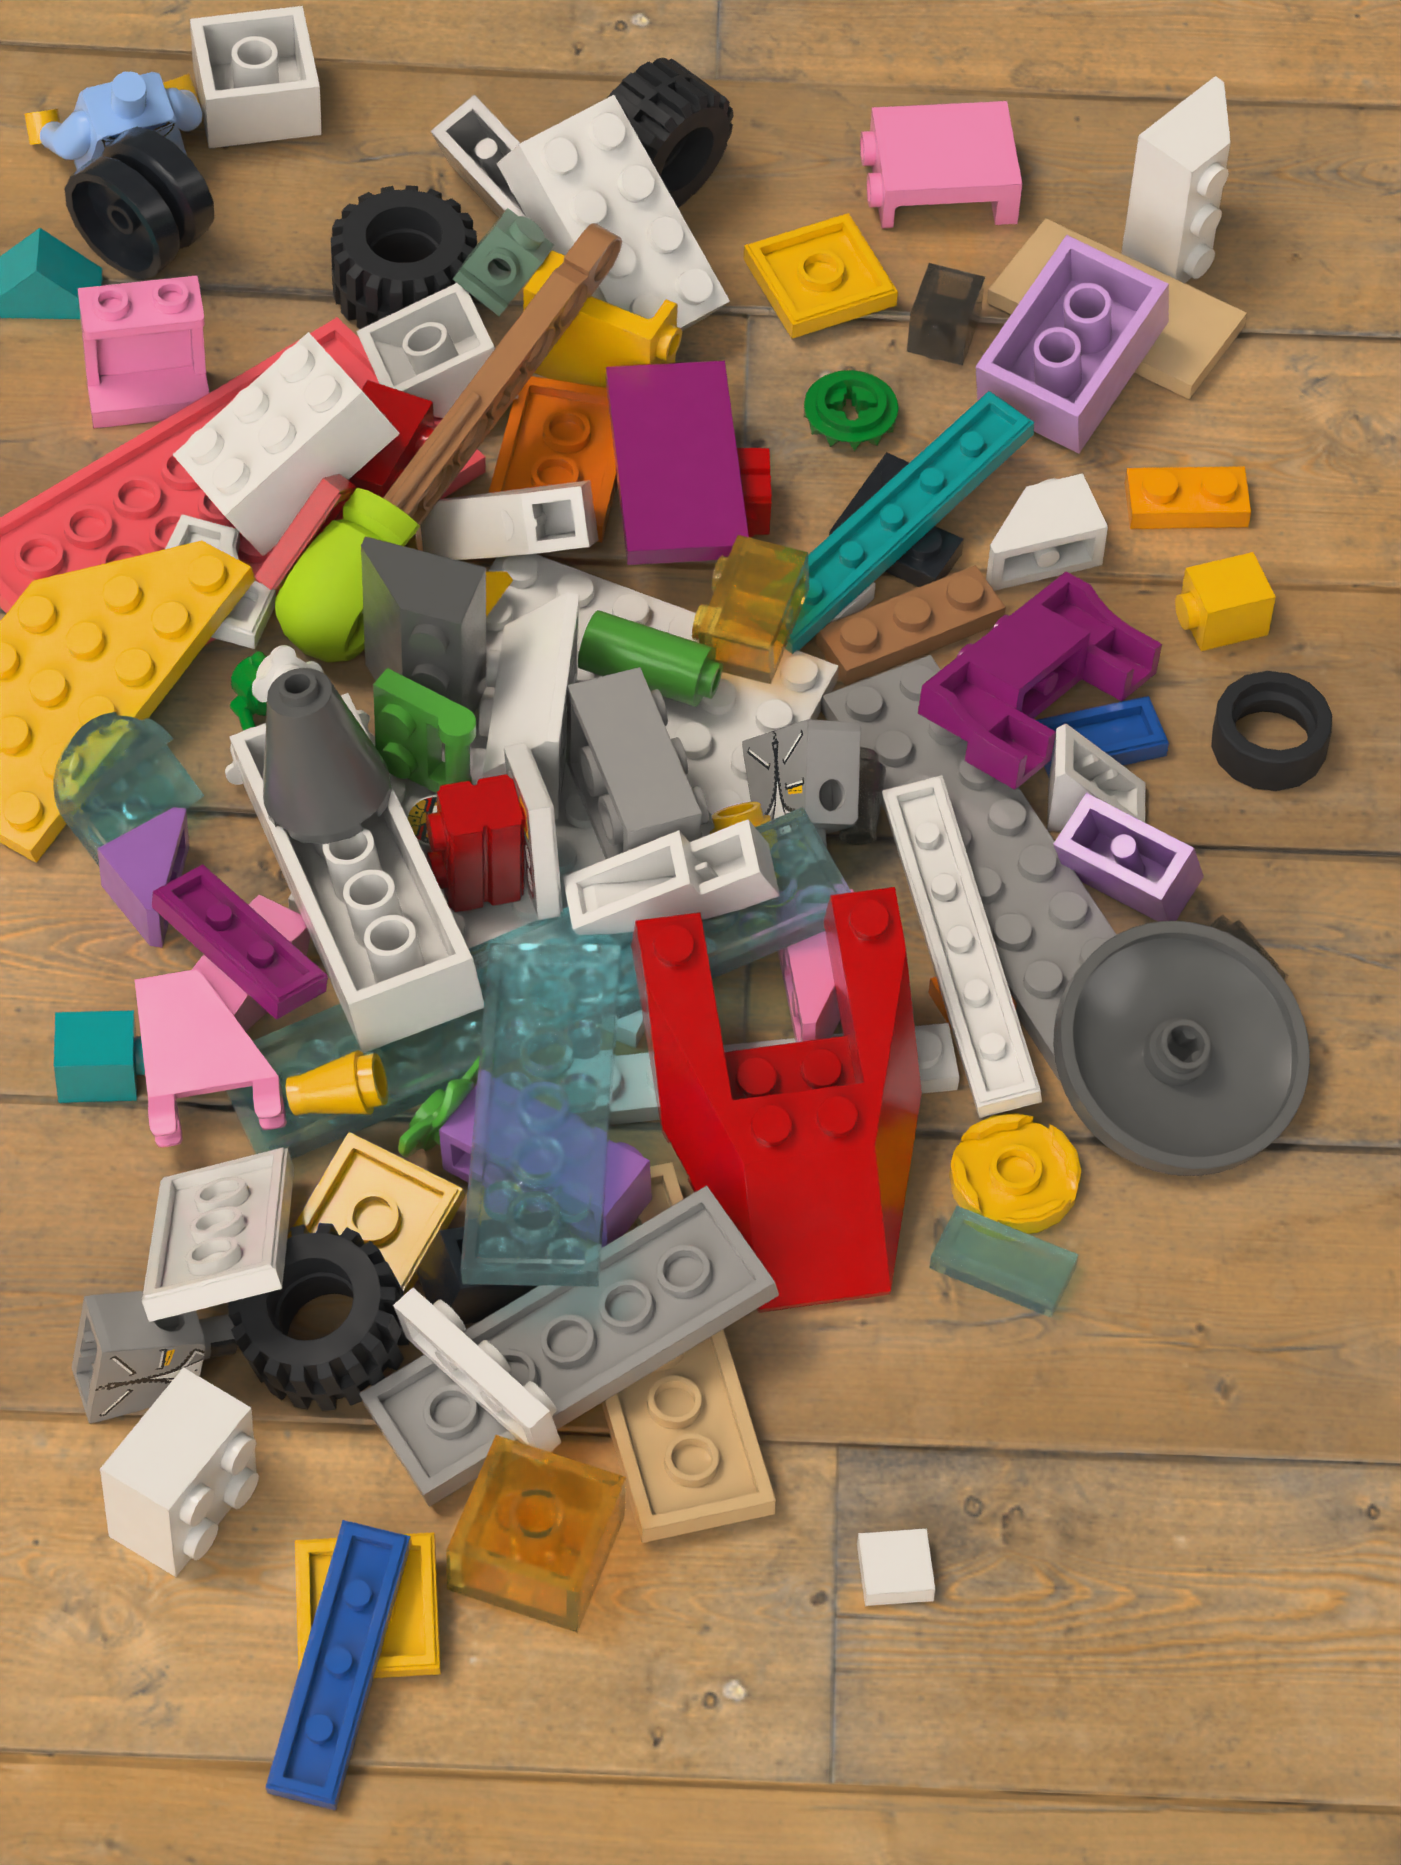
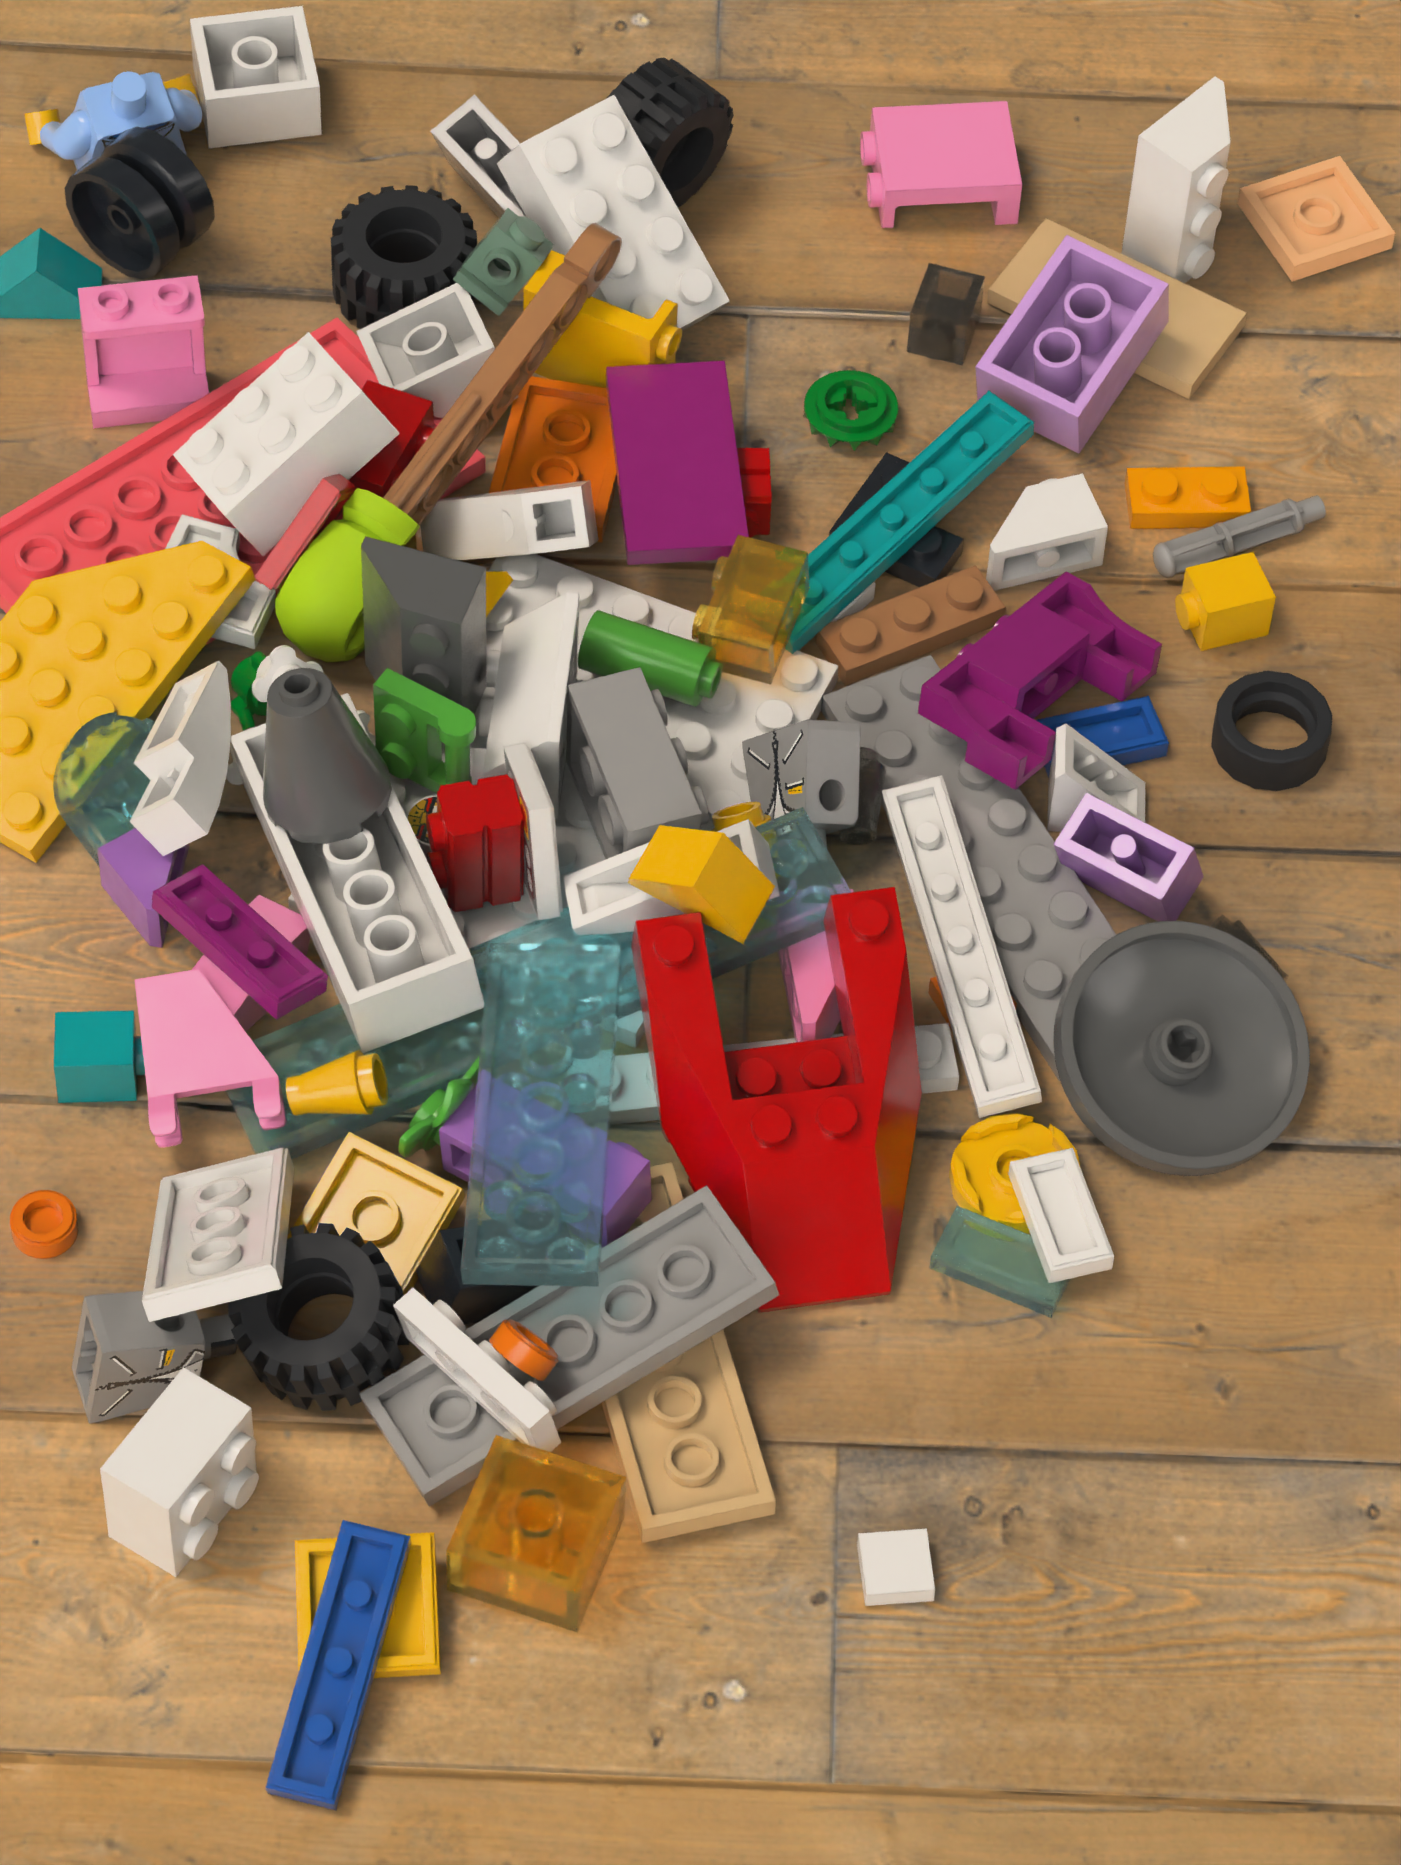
(44, 1224): none -> orange tile
(186, 761): none -> white slope
(524, 1349): none -> orange tile
(704, 875): none -> yellow slope
(820, 275): yellow plate -> none
(1061, 1215): none -> white tile
(1236, 535): none -> light grey piece
(1316, 218): none -> light nougat plate

